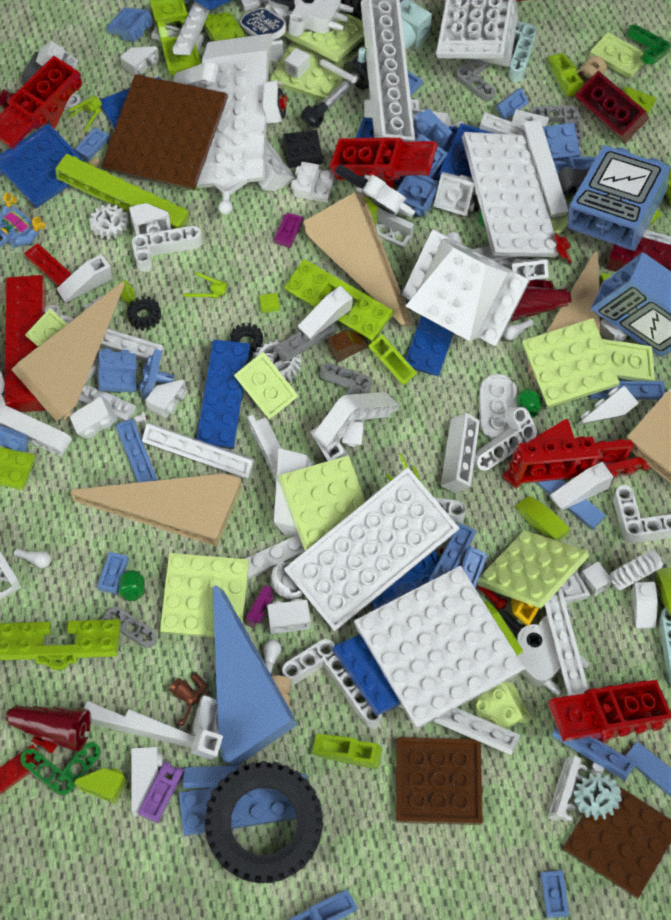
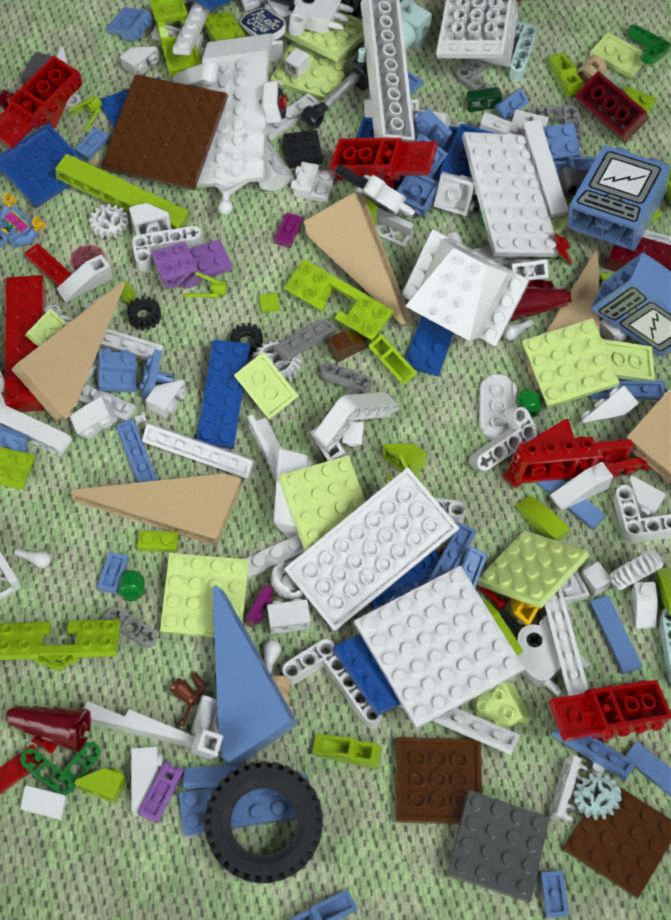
(43, 802): none -> white slope
(51, 49): white slope -> none
(78, 256): none -> clear pink dish
(158, 541): none -> lime plate
(179, 263): none -> medium lavender piece
(292, 116): none -> white tile
(326, 312): white slope -> none
(338, 71): white bar -> none
(413, 455): none -> lime slope
(460, 453): white brick -> none
(483, 99): none -> dark green slope
(498, 846): none -> dark grey plate
(615, 634): none -> medium blue tile
(647, 497): none -> white slope

